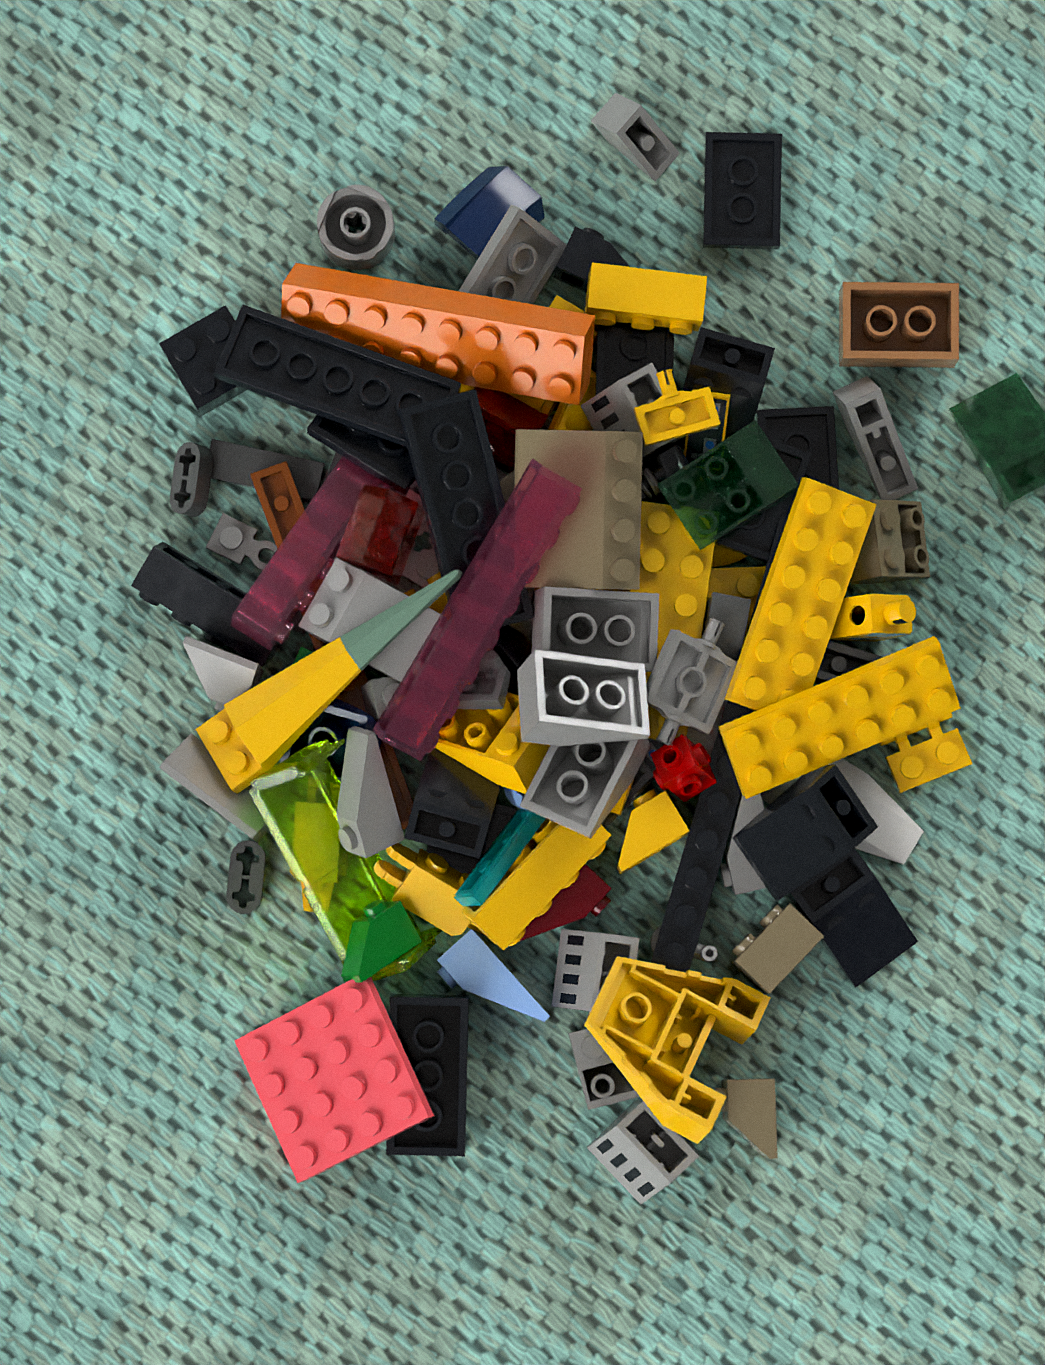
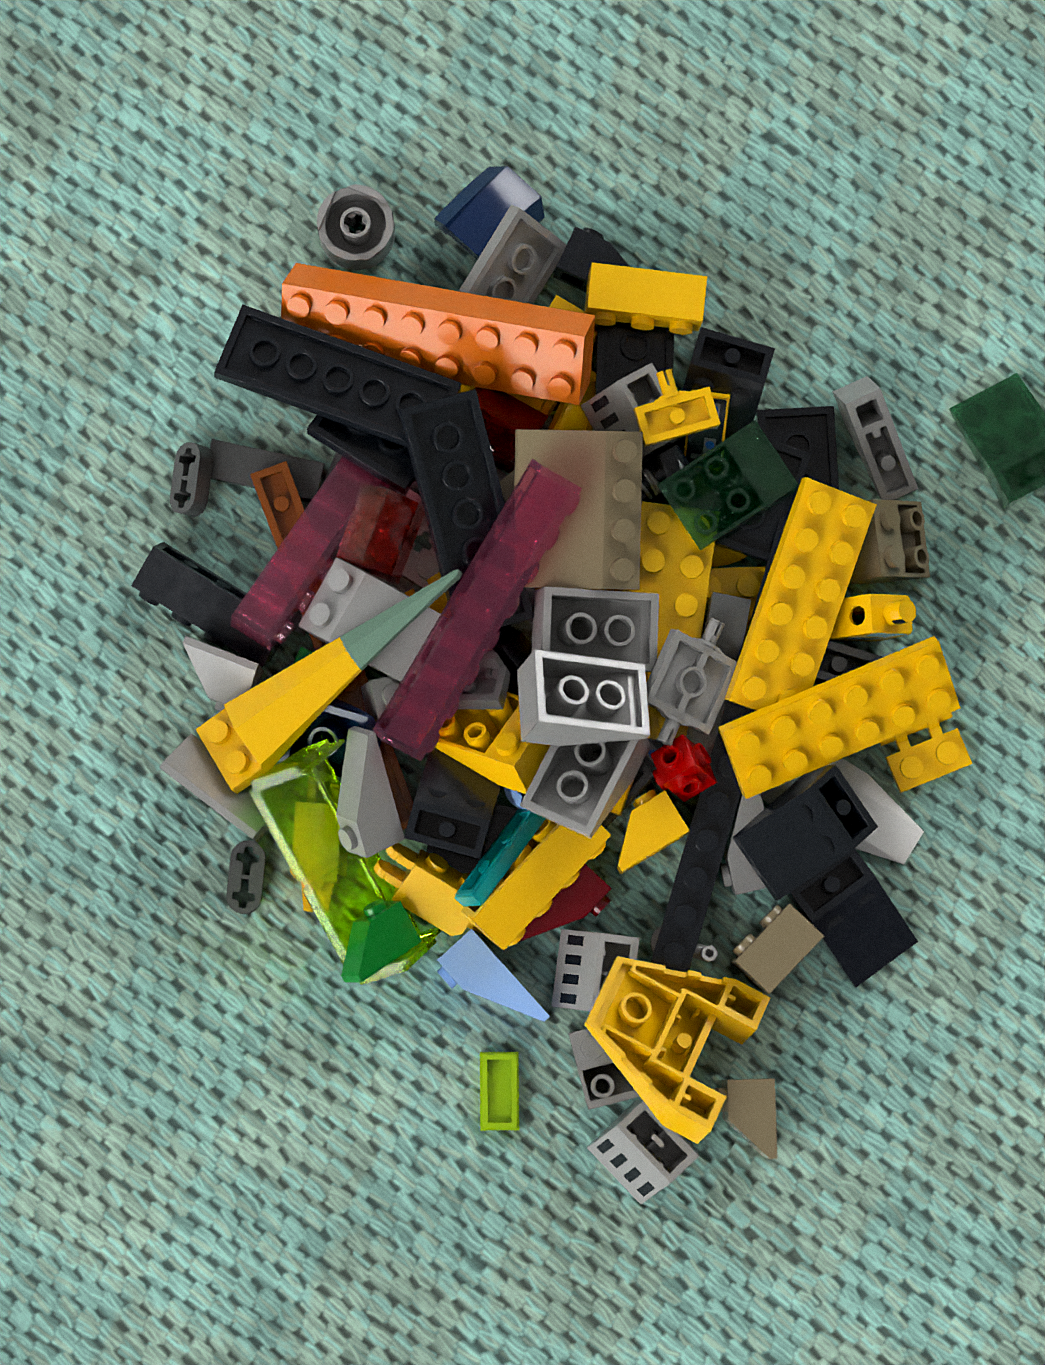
(194, 358): black brick -> none
(236, 541): light grey plate -> none
(333, 1078): coral plate -> none
(436, 1043): black brick -> none
(499, 1091): none -> lime tile
(635, 135): light grey slope -> none
(742, 190): black plate -> none
(898, 324): medium nougat brick -> none

